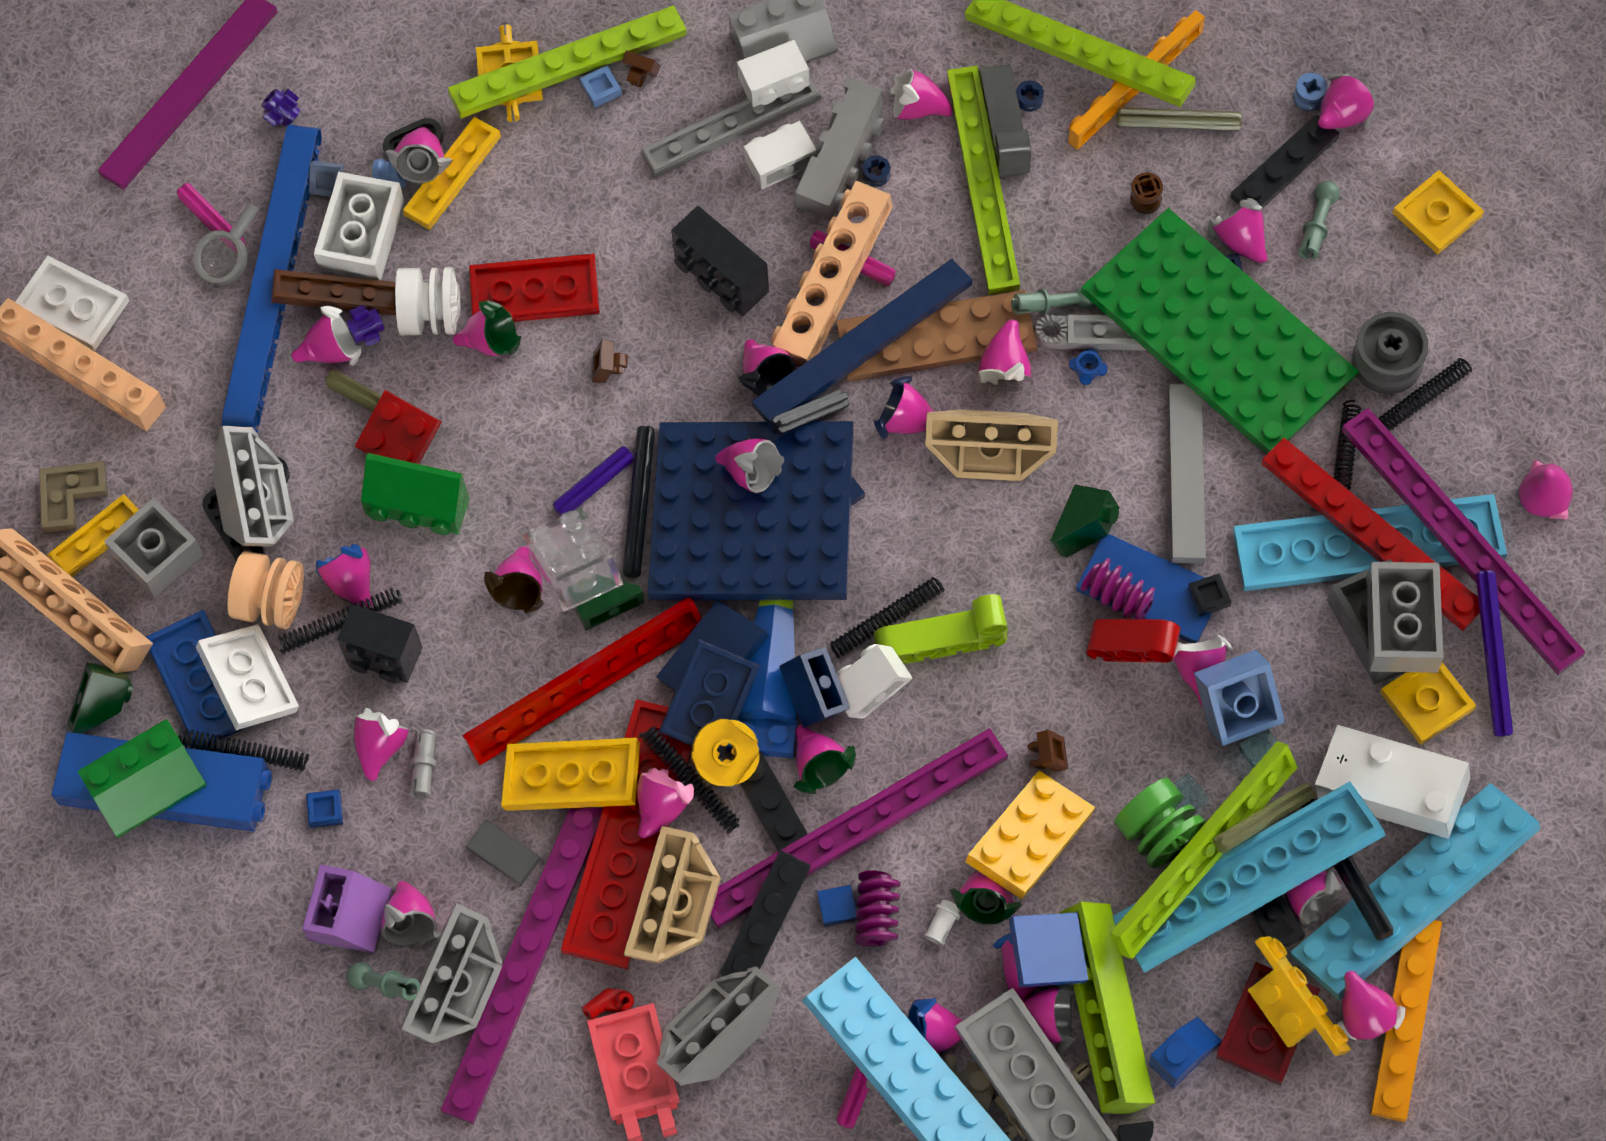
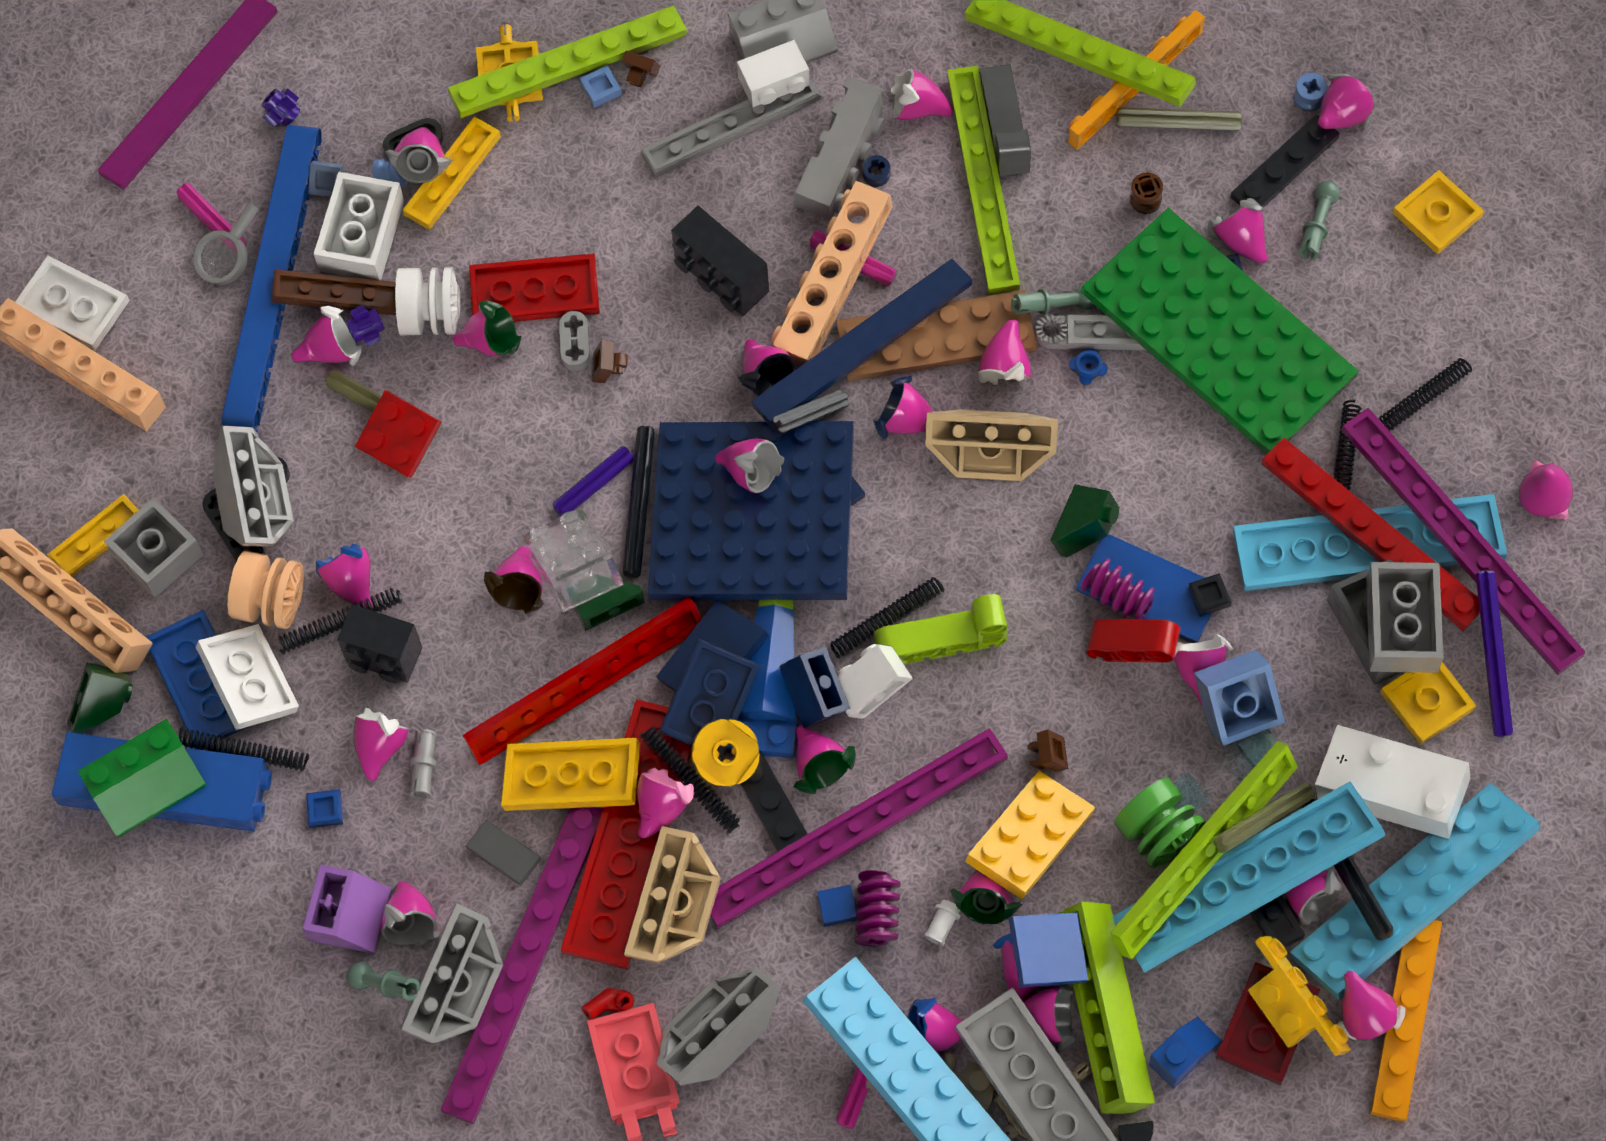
(61, 489): dark tan plate -> none
(414, 494): green slope -> none
(567, 341): none -> light grey beam
(766, 914): black plate -> none
(779, 154): white brick -> none
(1037, 92): dark blue bush -> none
(1186, 475): light grey tile -> none
(1390, 352): dark grey wheel -> none

